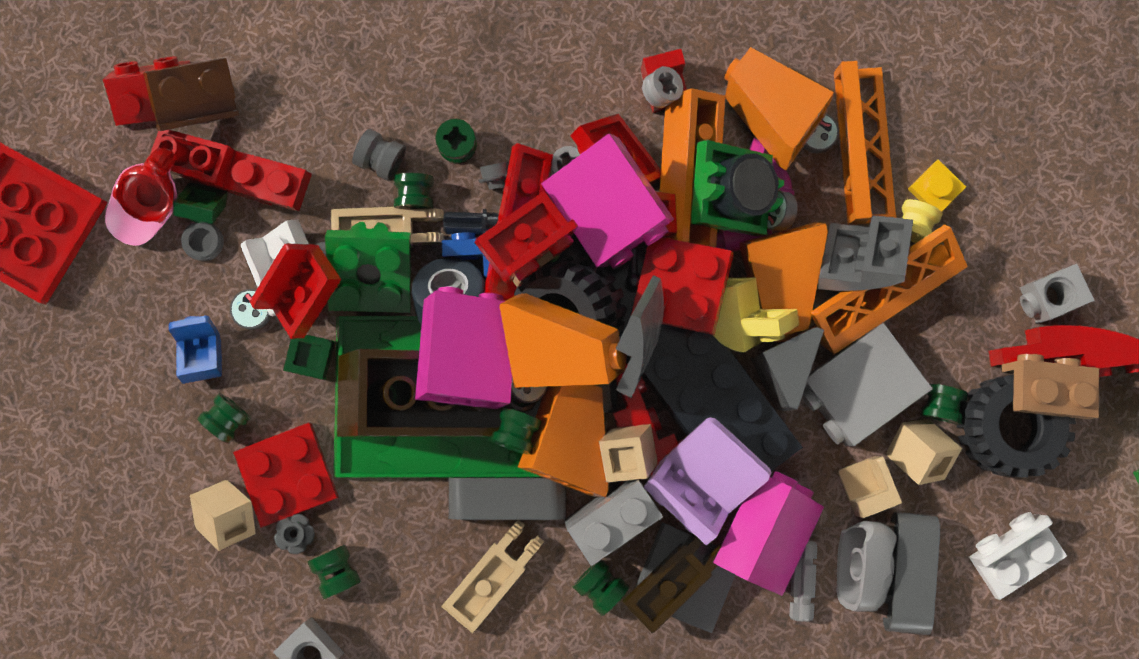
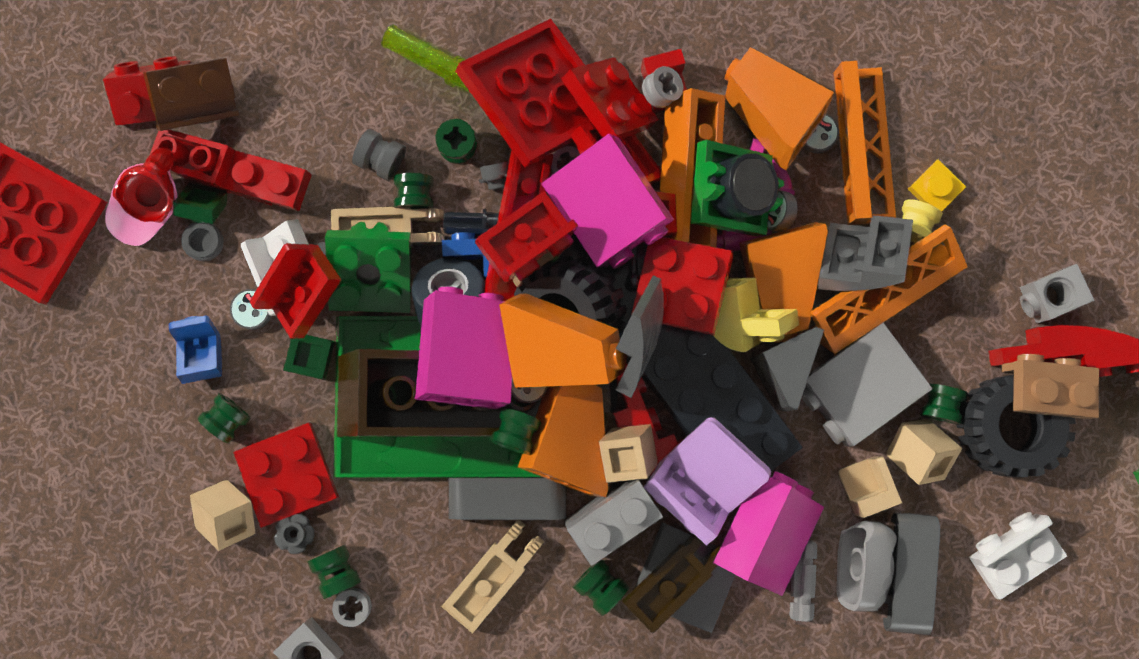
(343, 598): none -> light grey bush
(423, 55): none -> clear neon green pin
(524, 92): none -> red plate
(610, 98): none -> red plate

